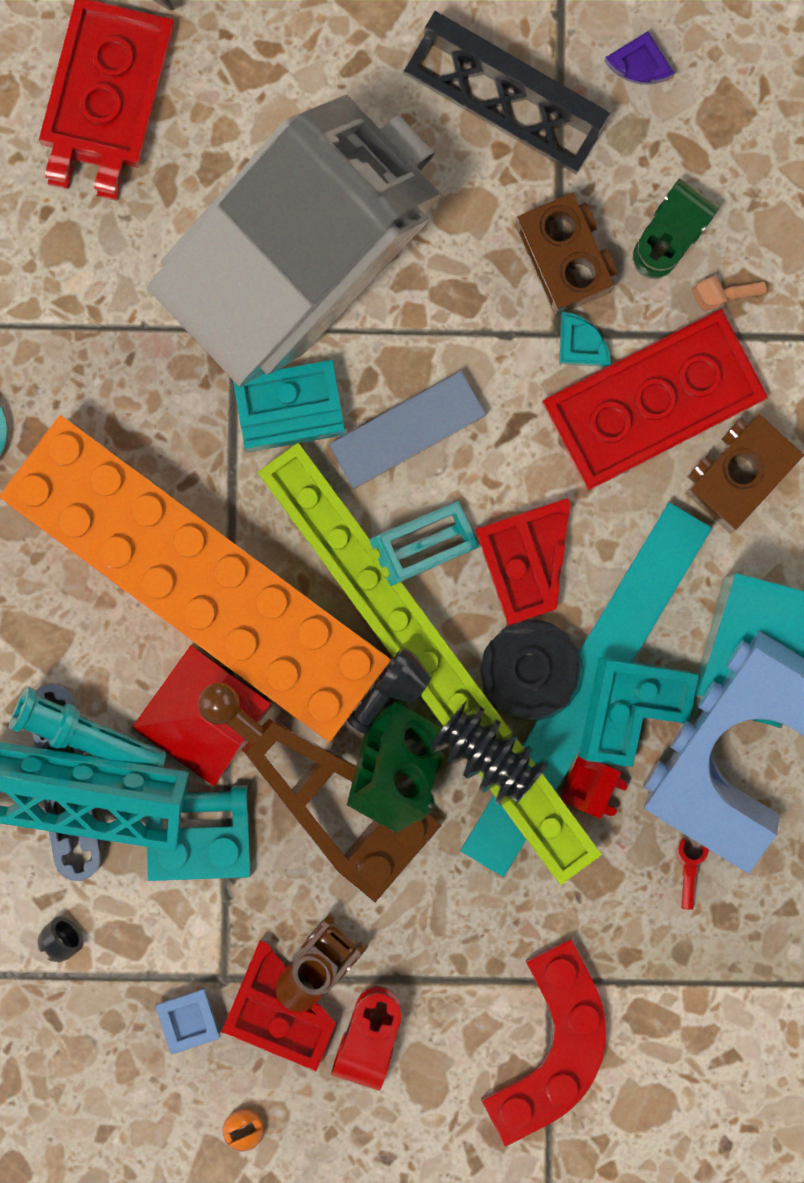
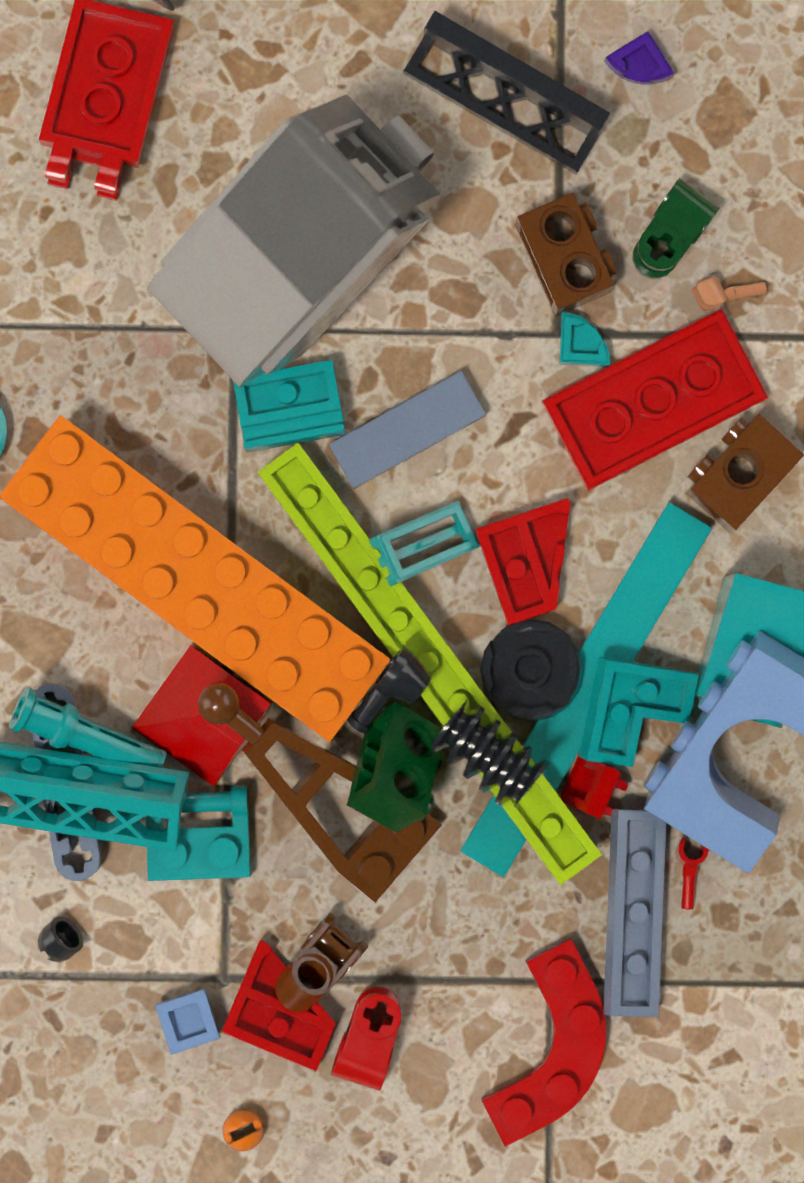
(634, 914): none -> sand blue plate

